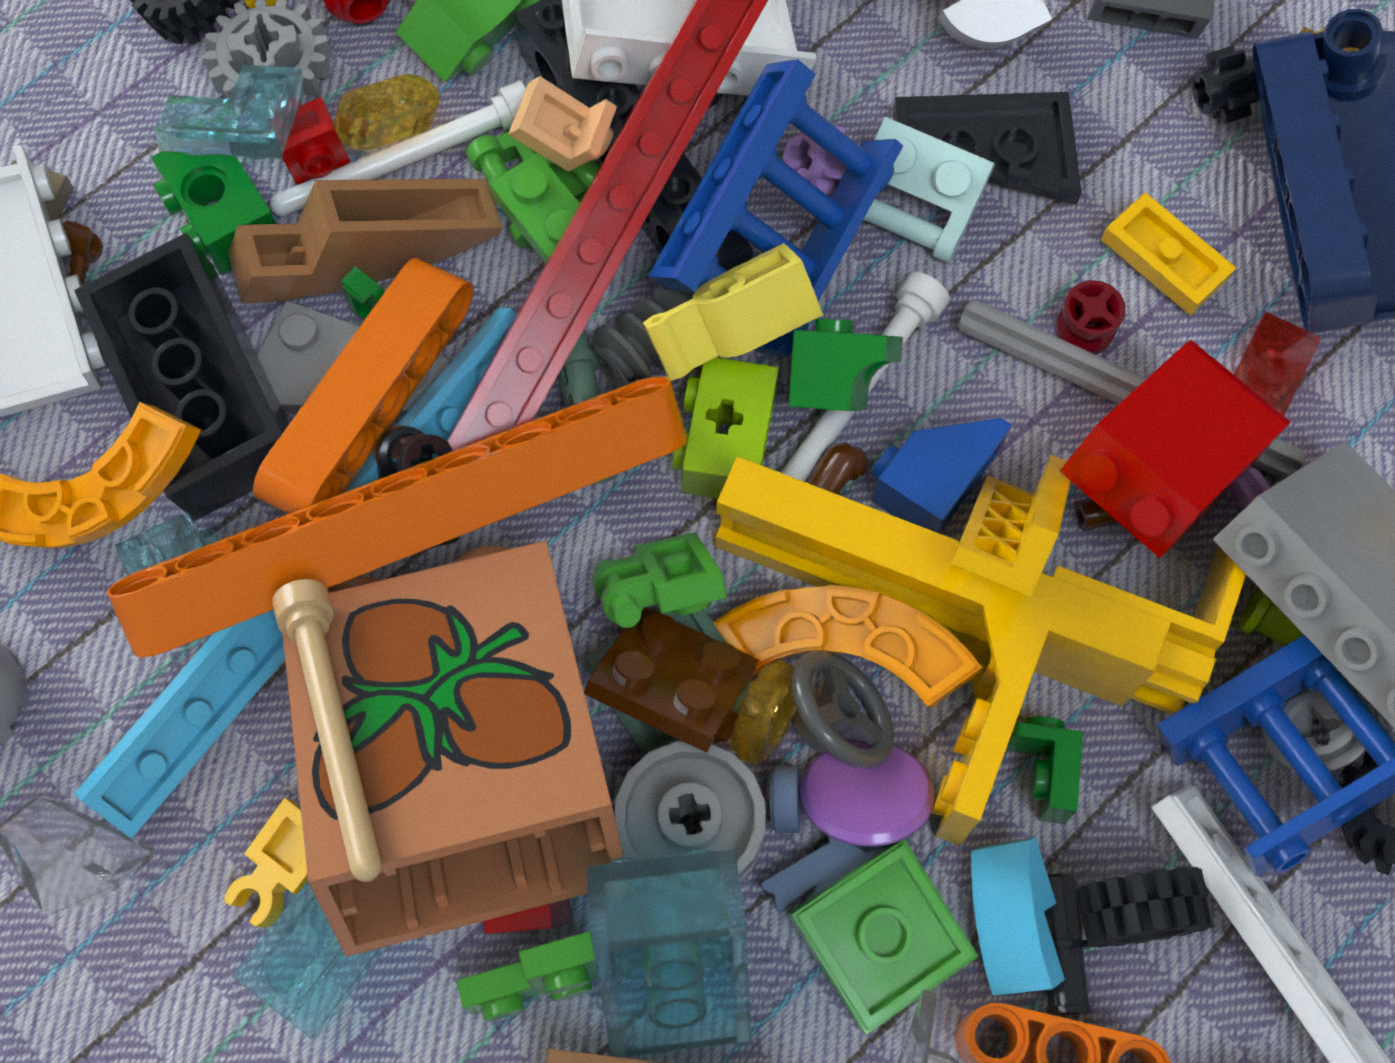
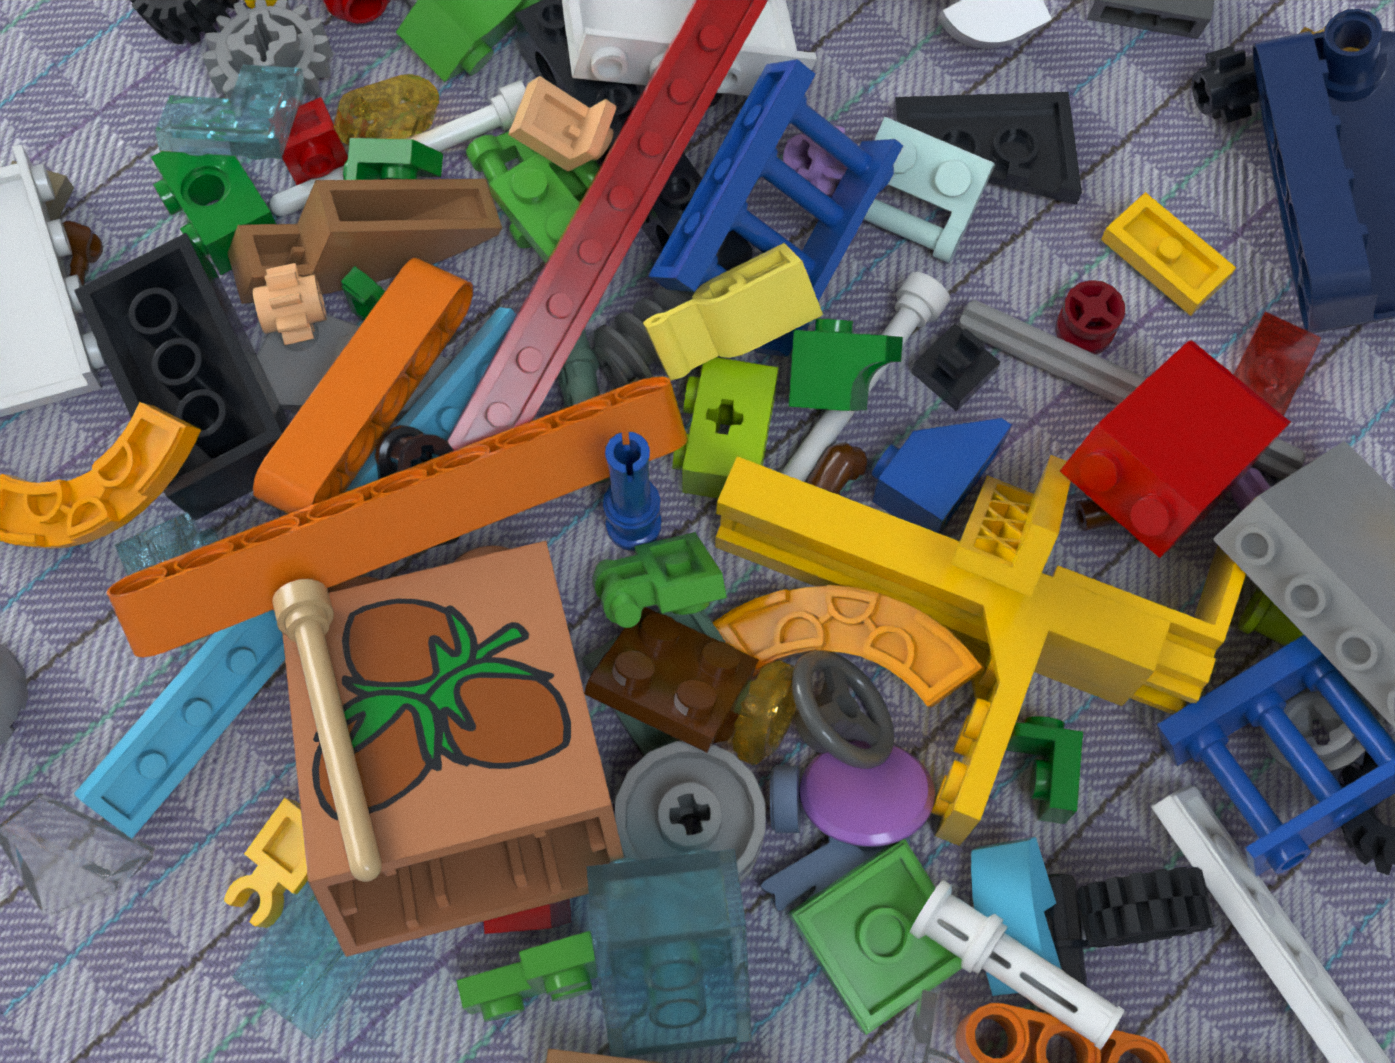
(289, 304): none -> light nougat gear
(390, 159): none -> green bracket
(631, 499): none -> blue pin
(955, 366): none -> black tile
(986, 946): none -> white pin

